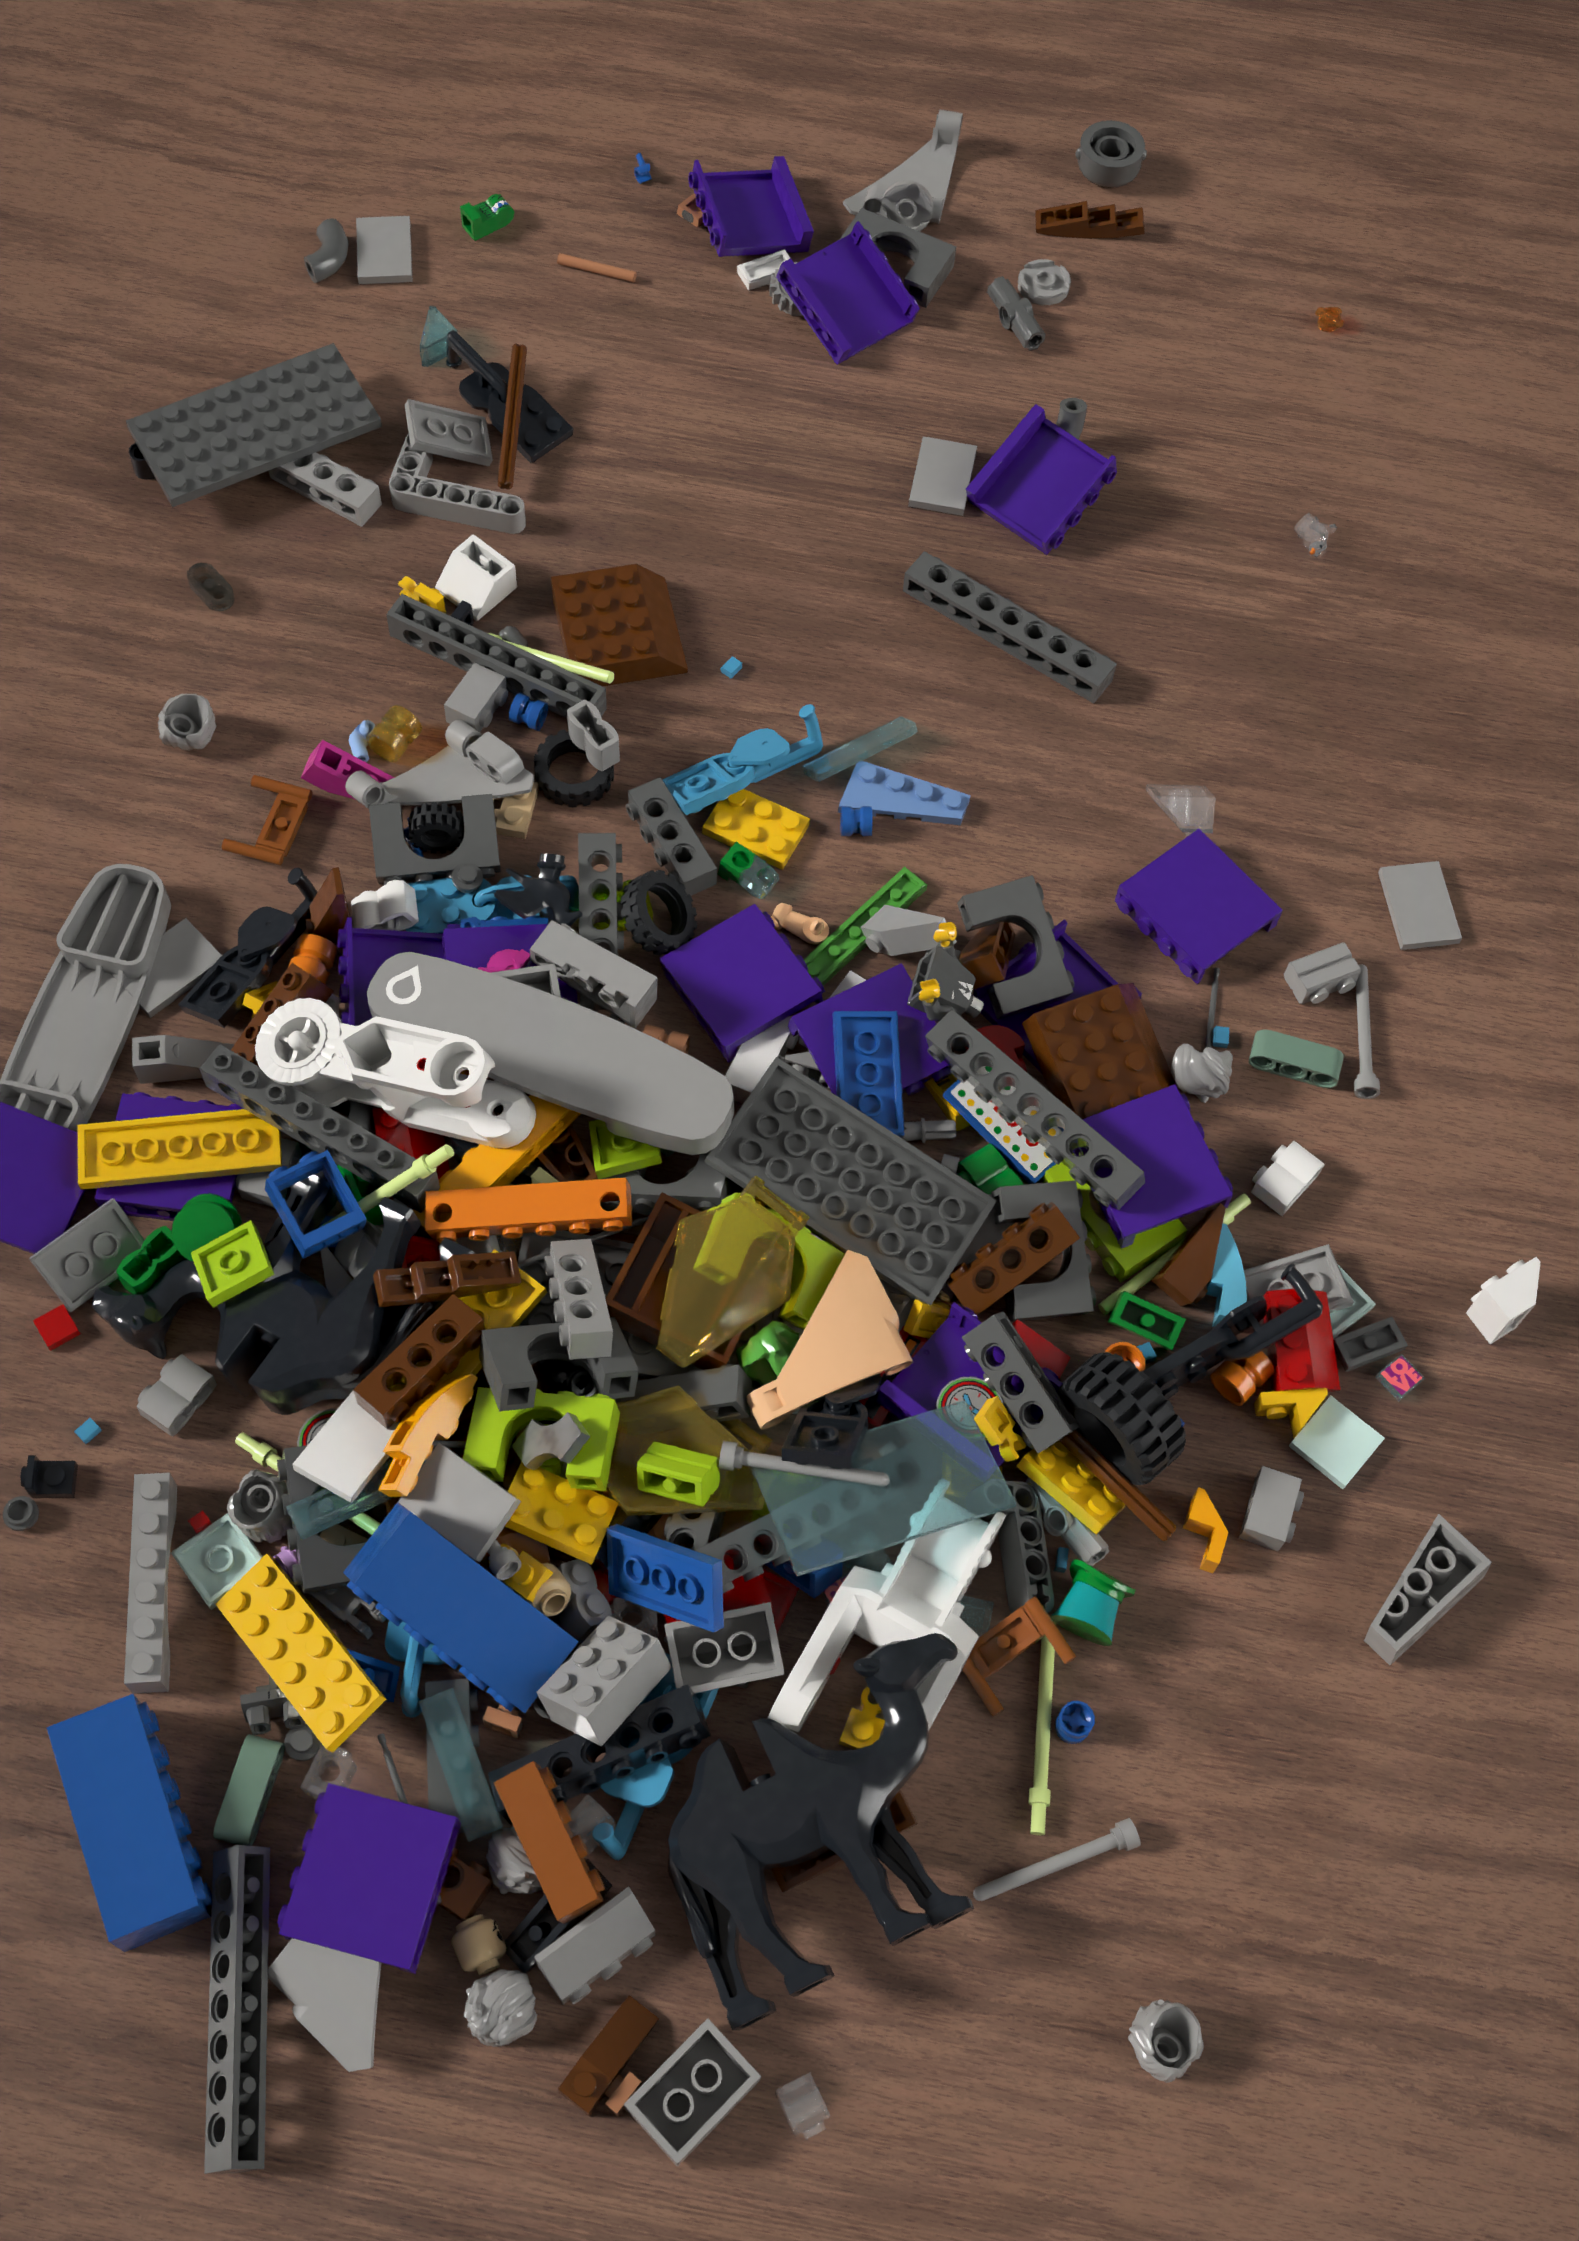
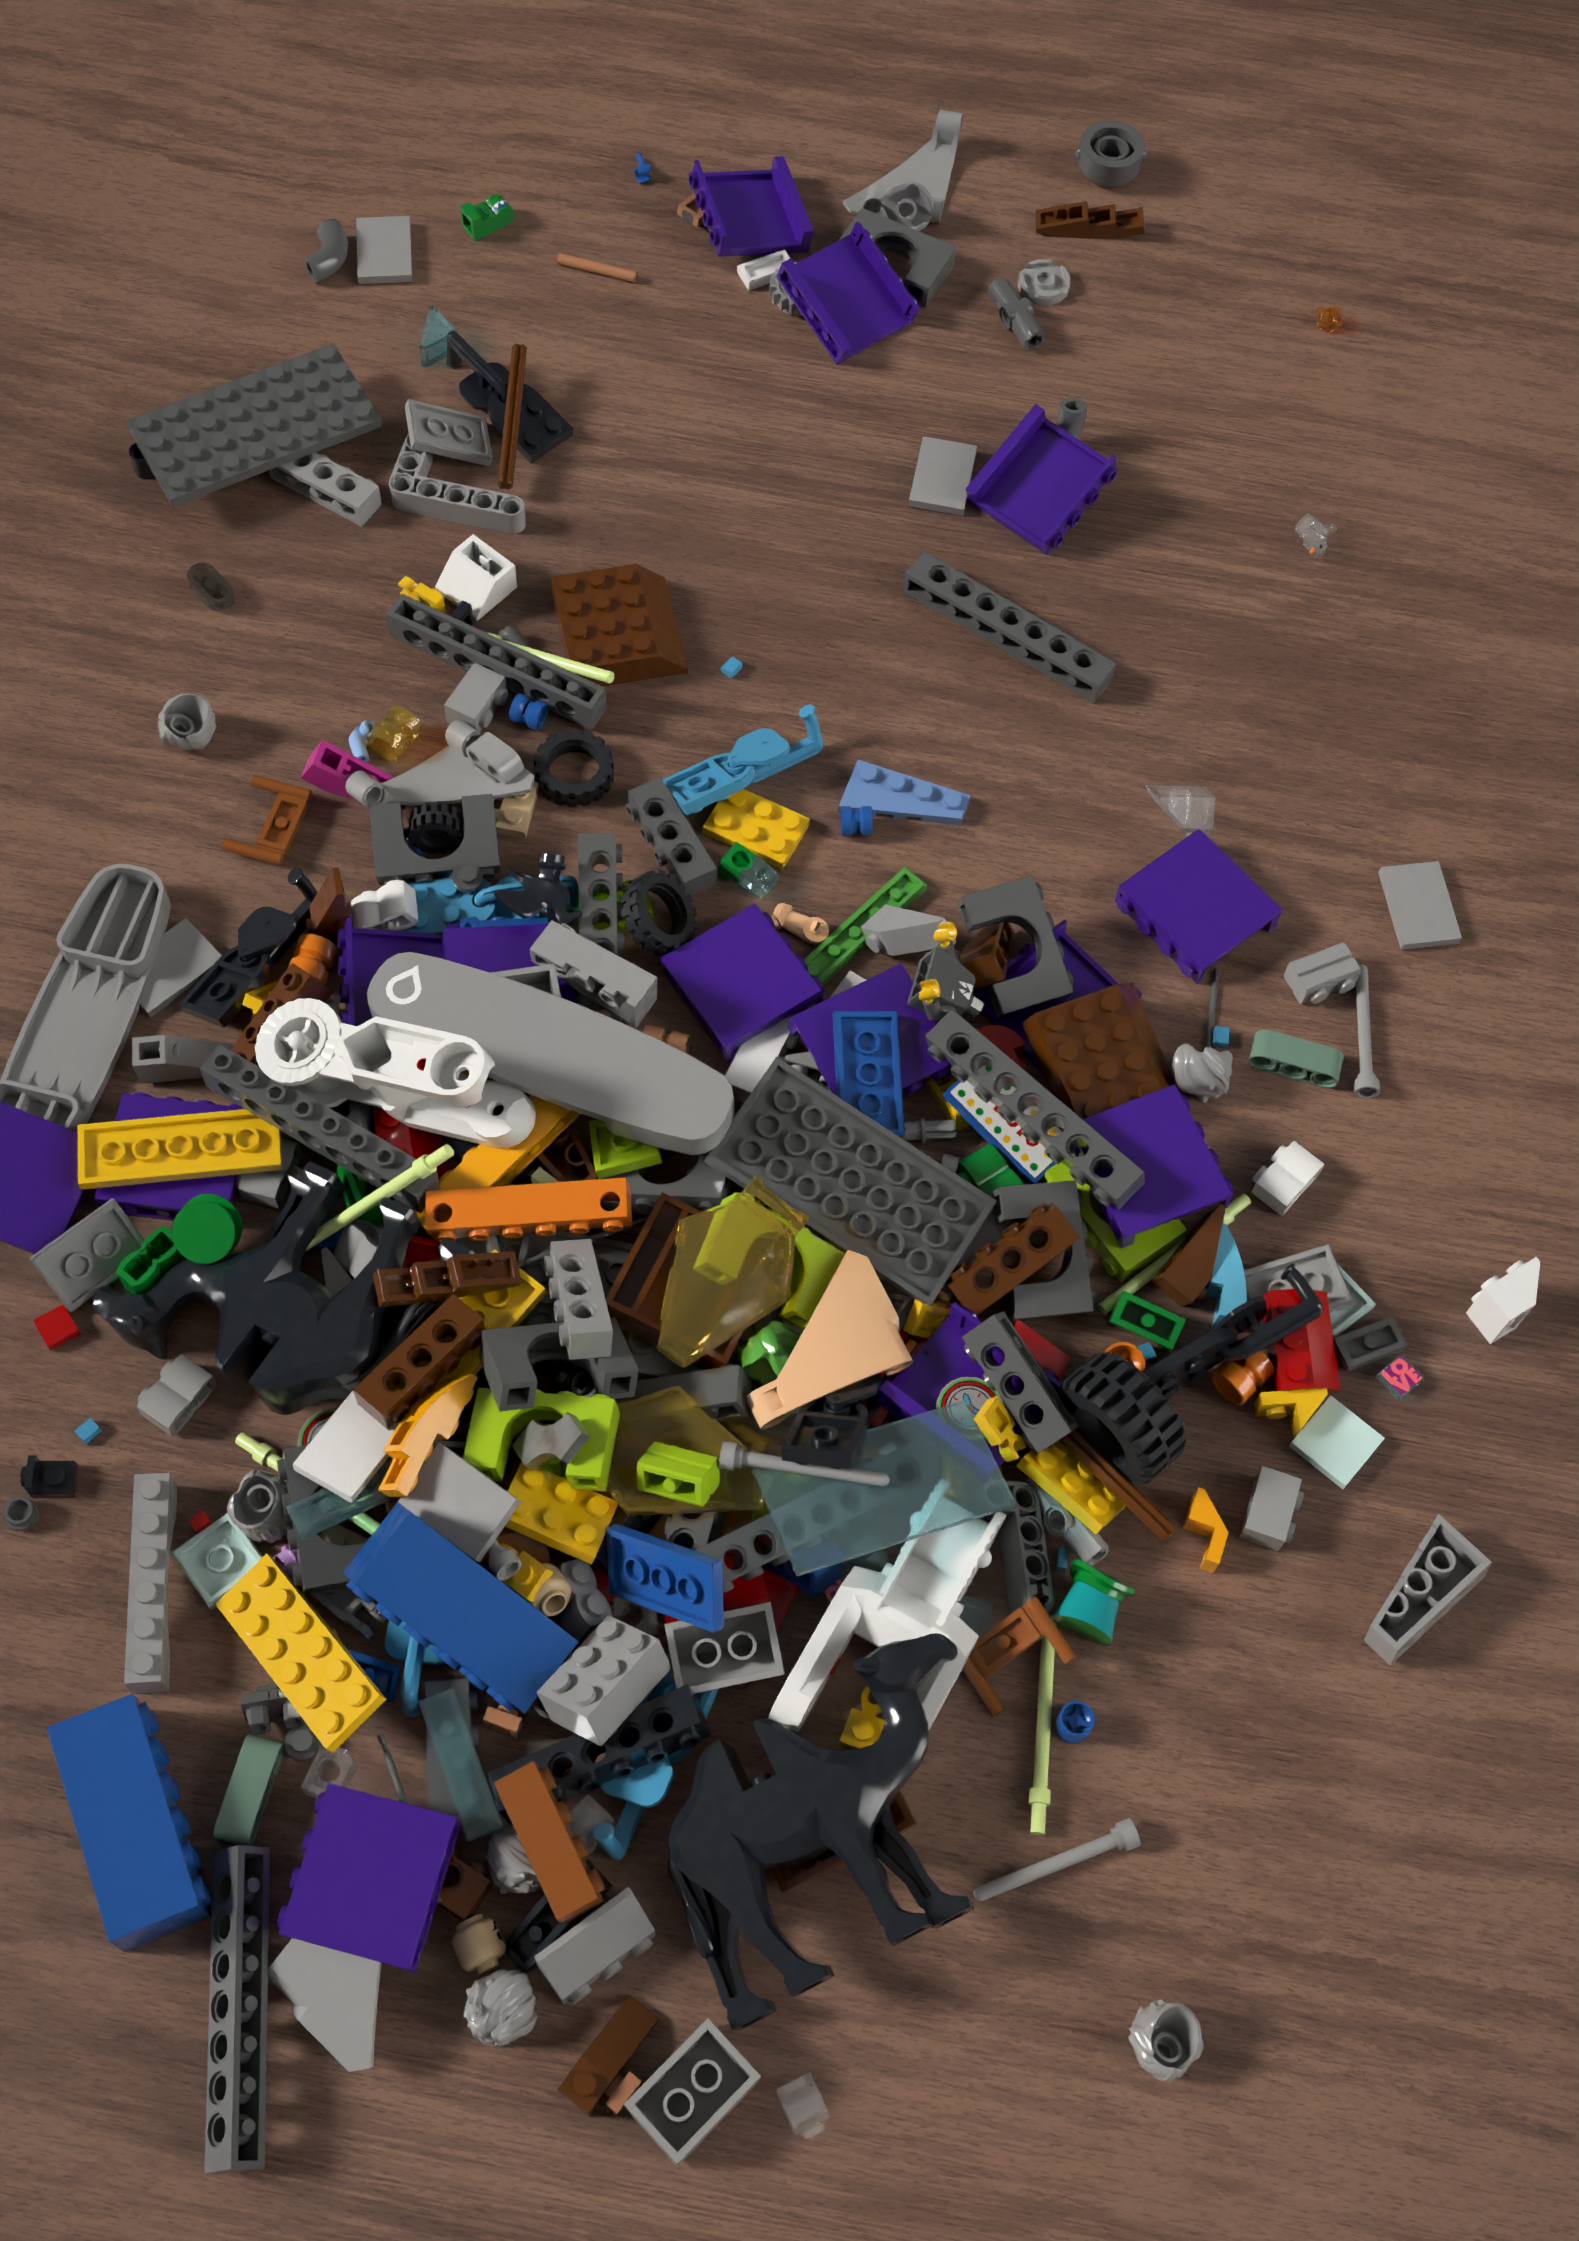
(232, 1263): lime plate -> none
(329, 1233): blue window -> none
(507, 960): dark pink piece -> none
(593, 735): light grey brick -> none
(860, 748): clear light blue tile -> none

